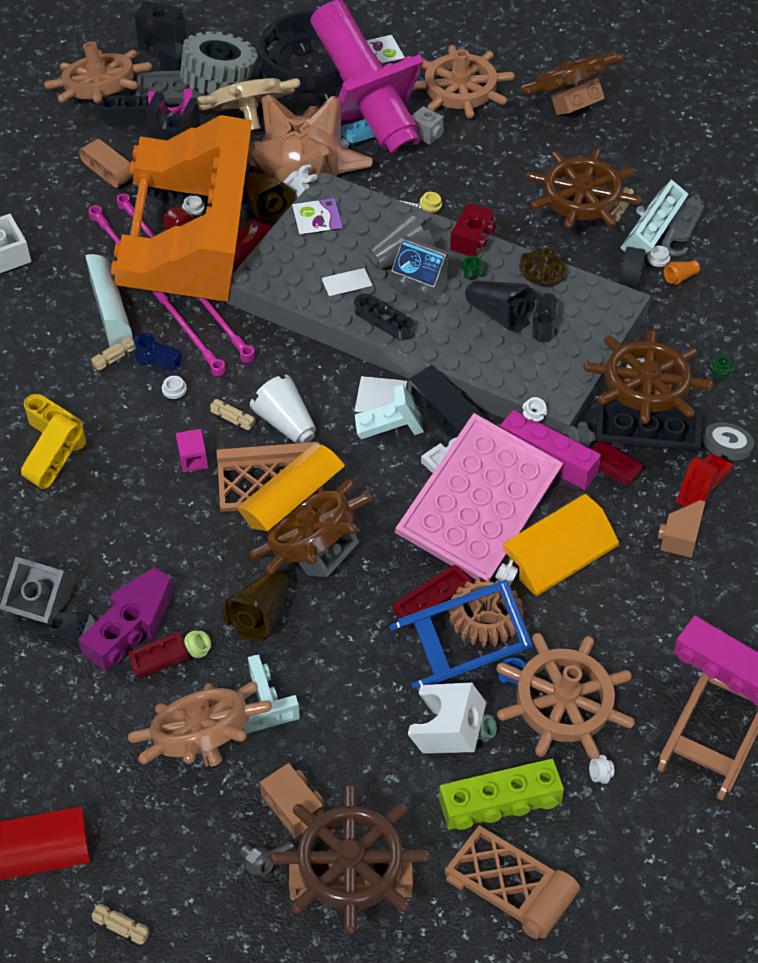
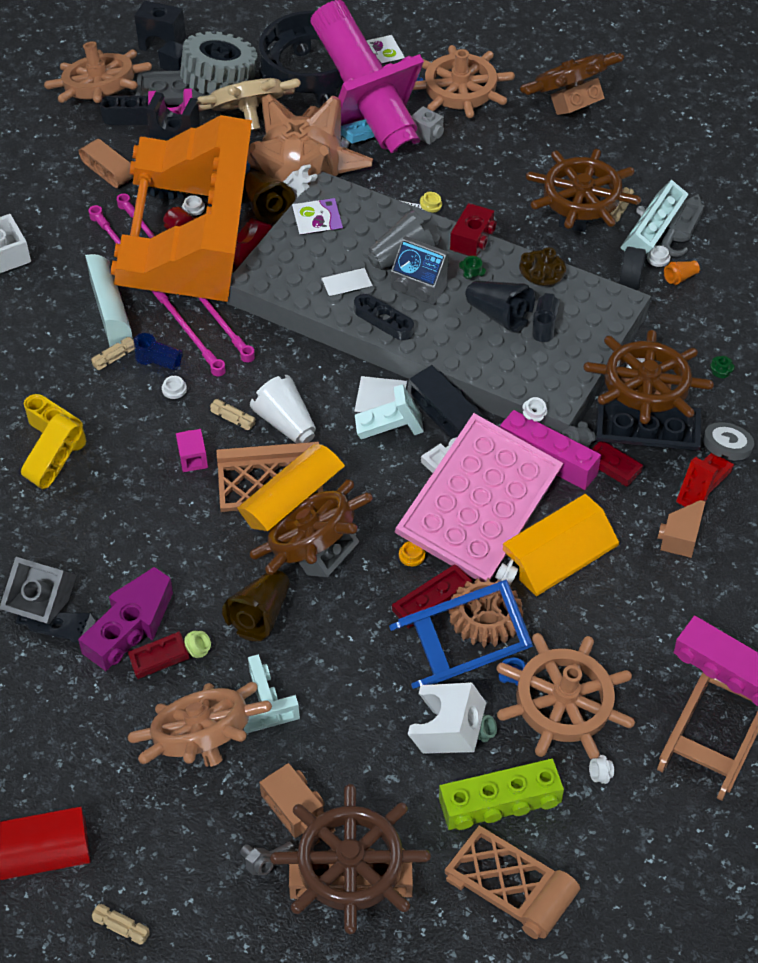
(411, 554): none -> light orange plate

